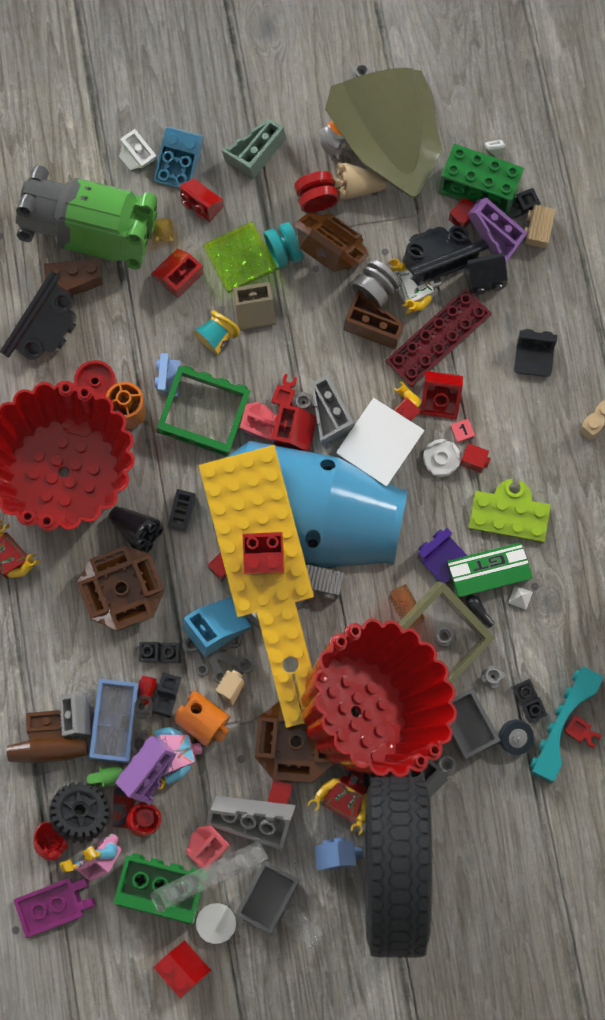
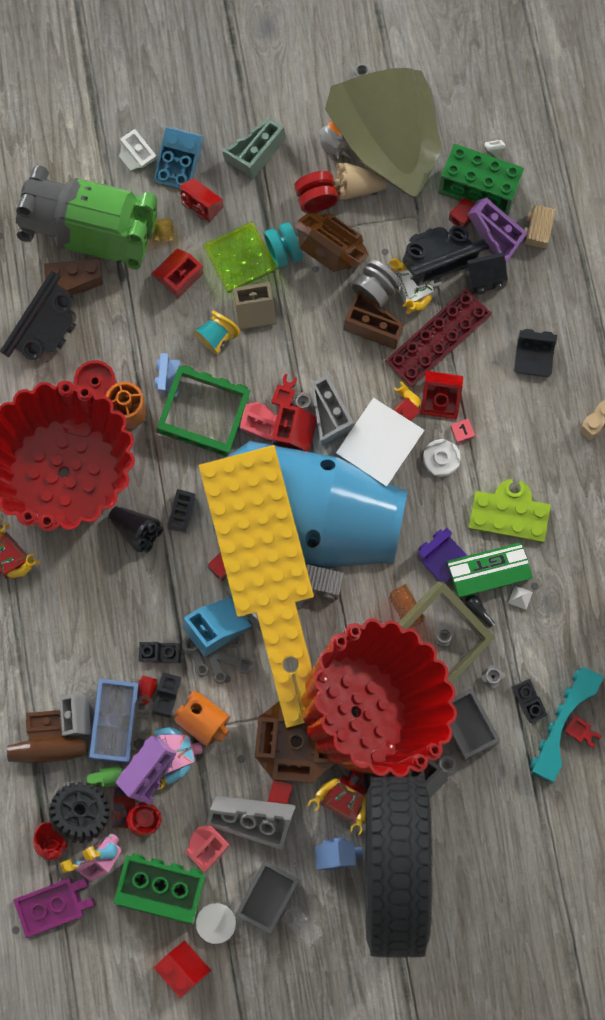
(117, 568): reddish brown piece -> none
(208, 876): clear arch -> none
(230, 687): tan brick -> none
(263, 553): red slope -> none
(475, 458): red brick -> none
(516, 737): black wheel -> none
(523, 203): black slope -> none

